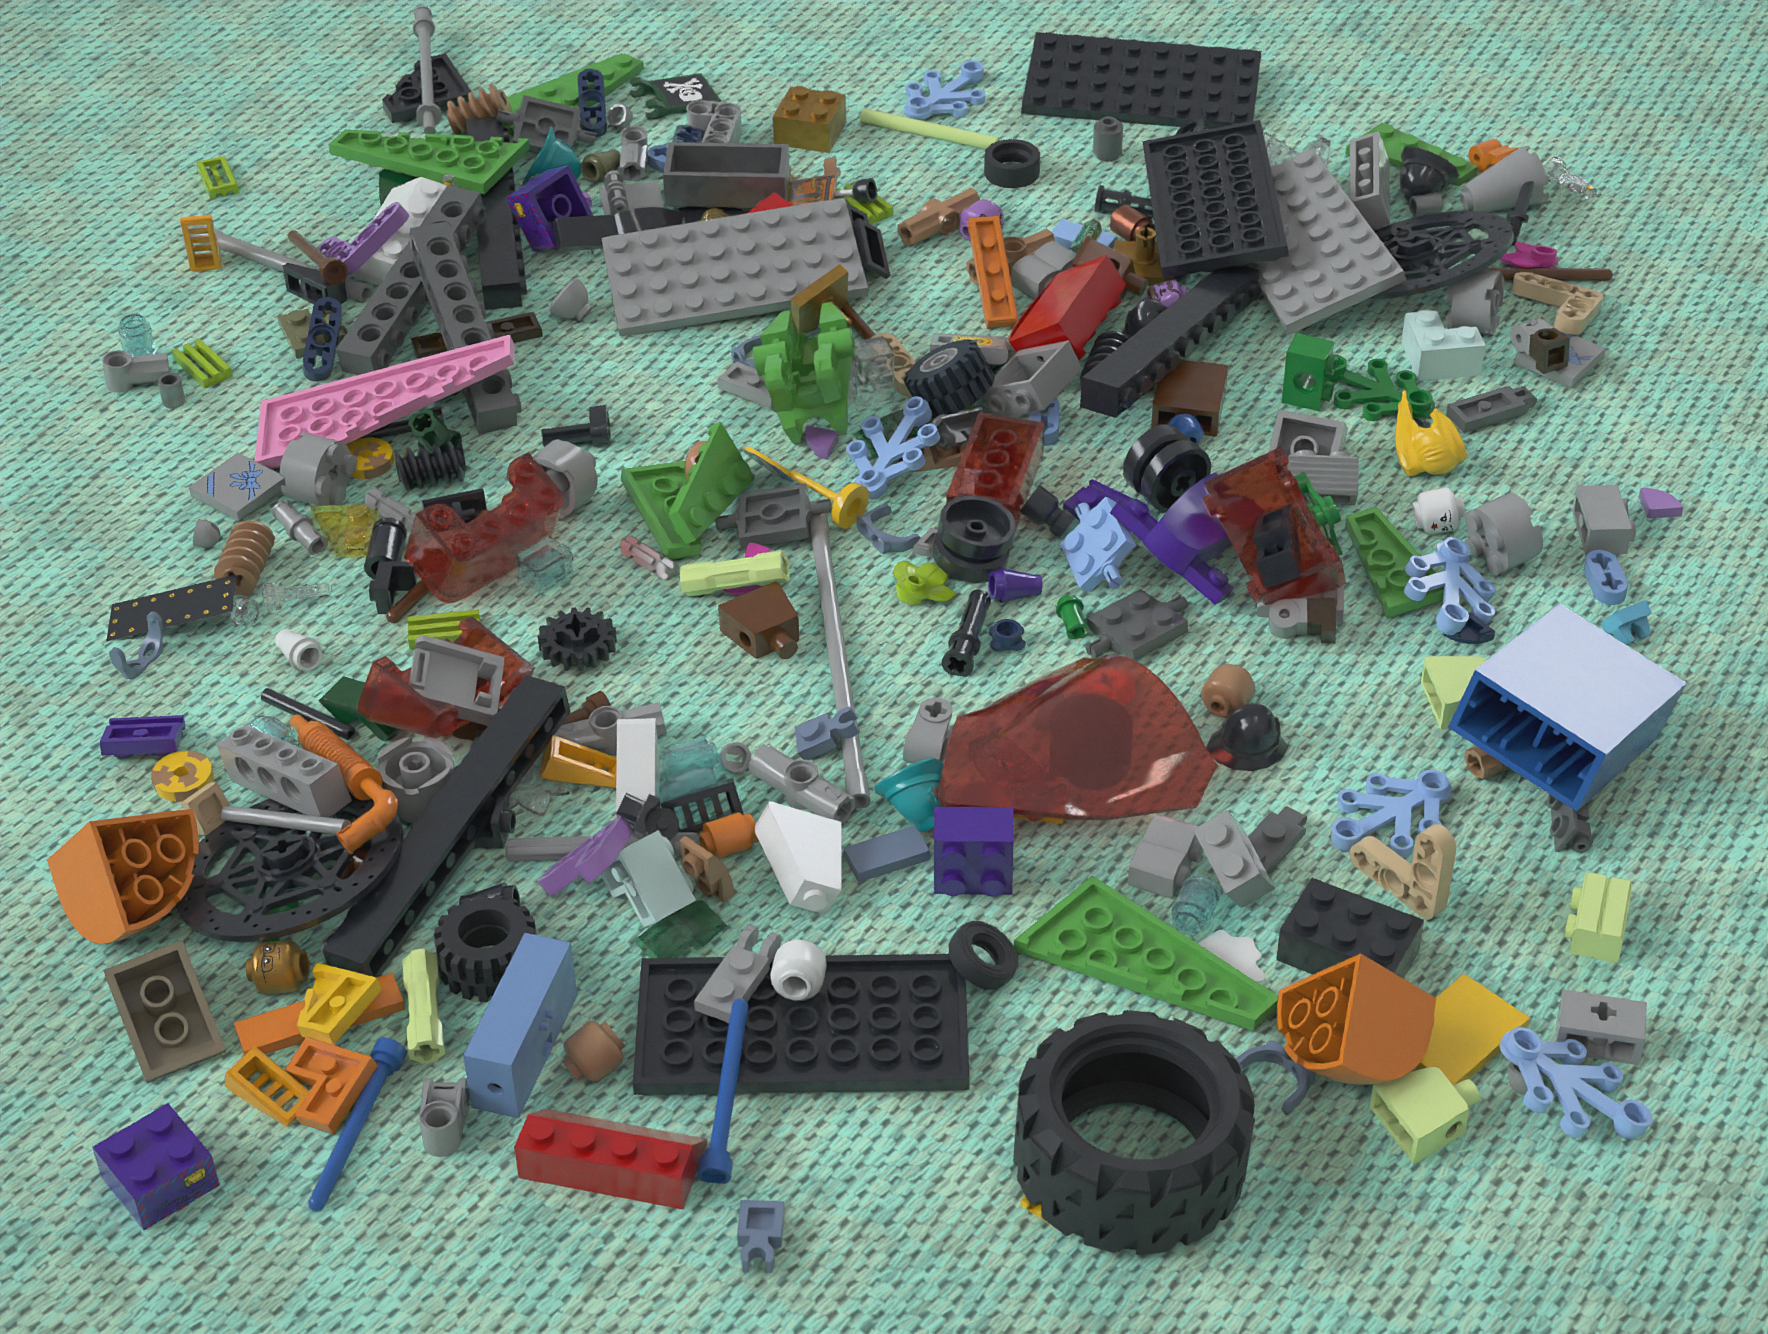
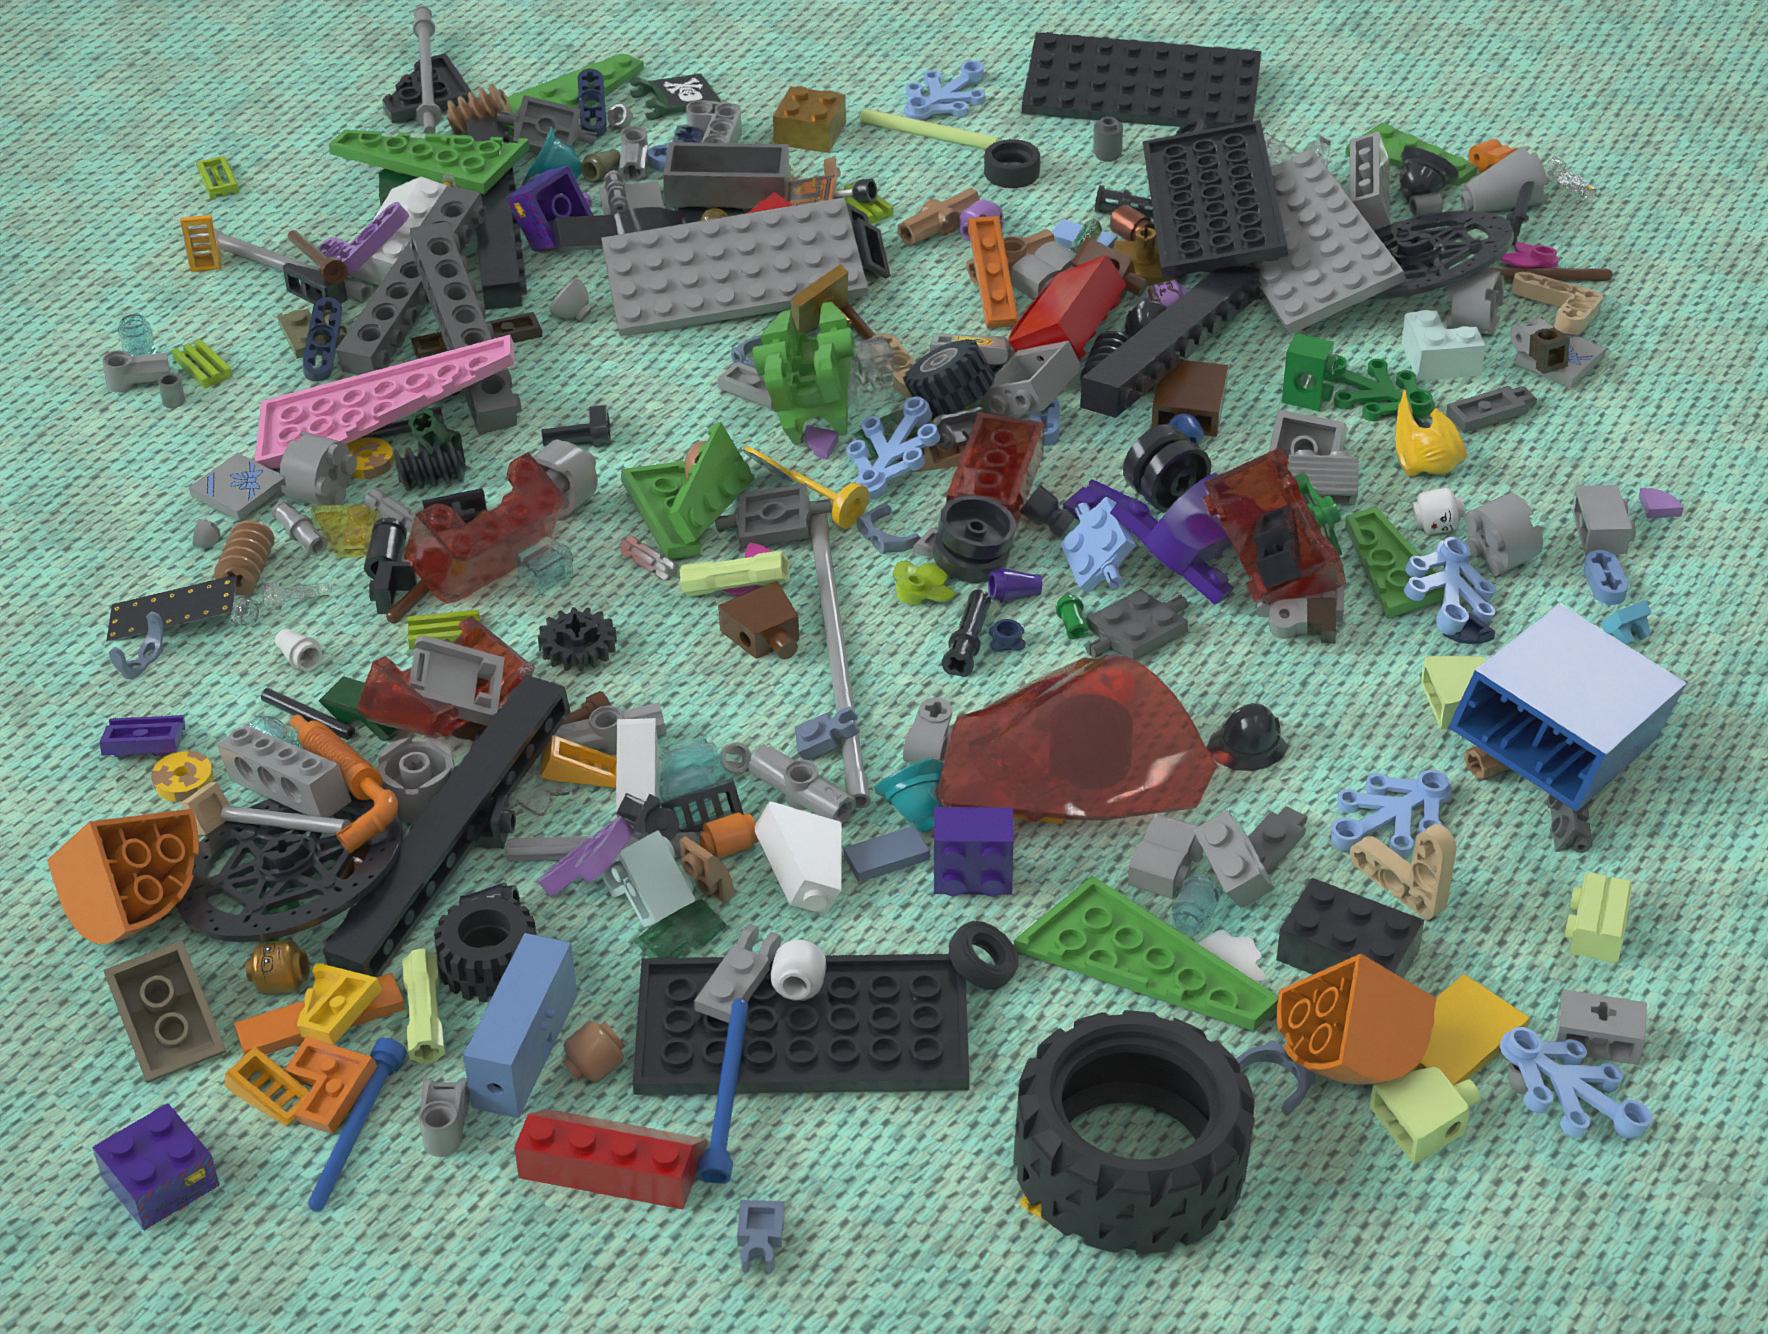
(1227, 690): medium nougat head -> none

